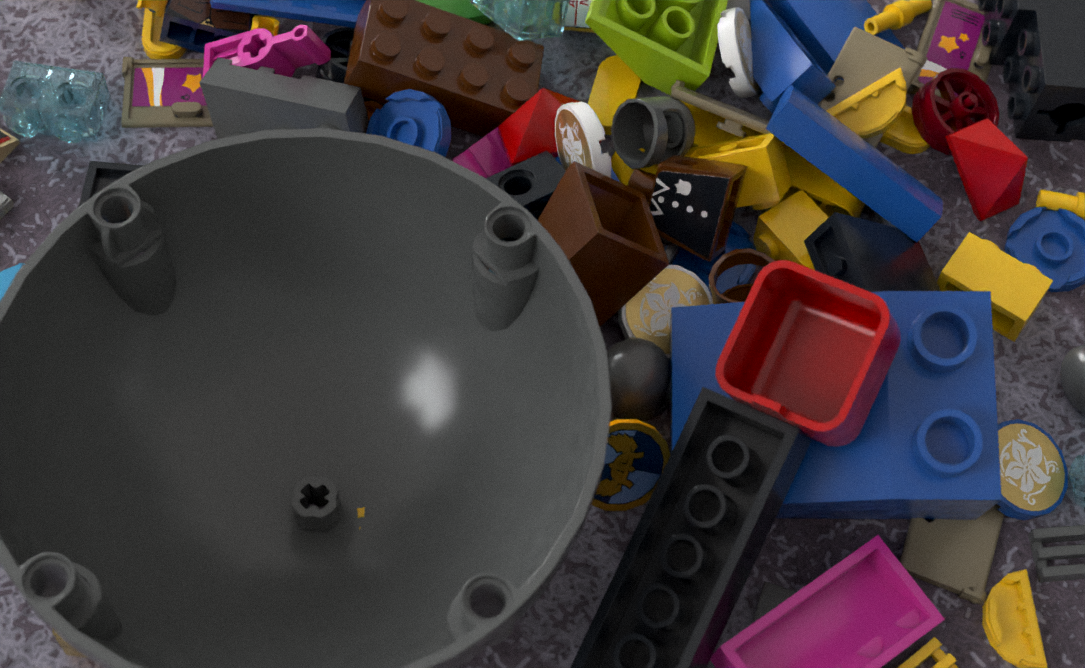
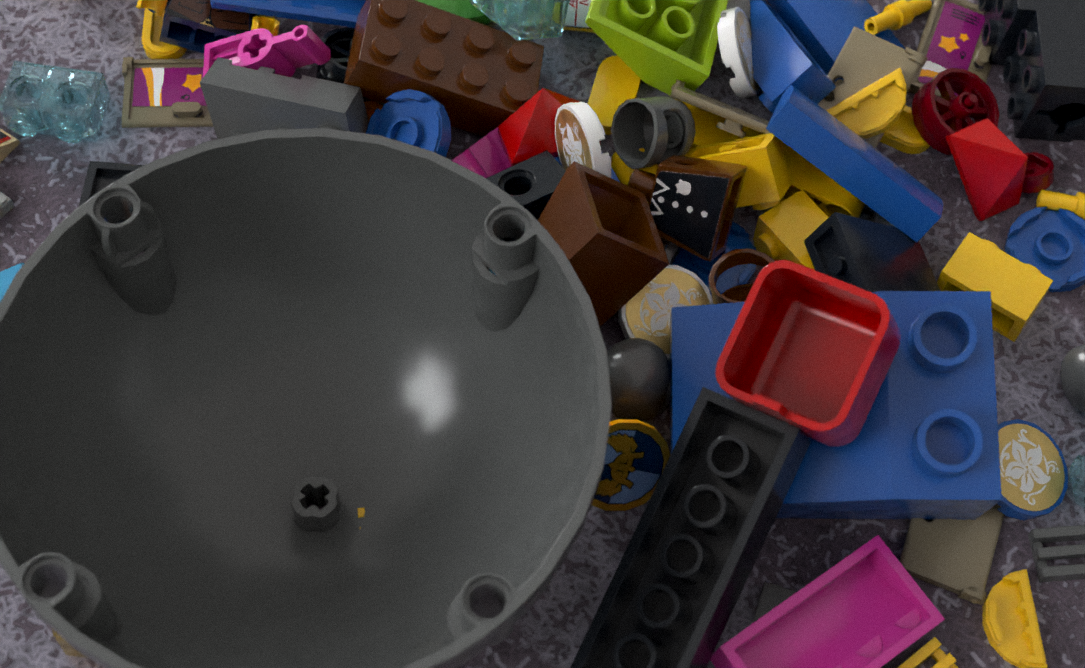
(1038, 173): none -> dark red tile

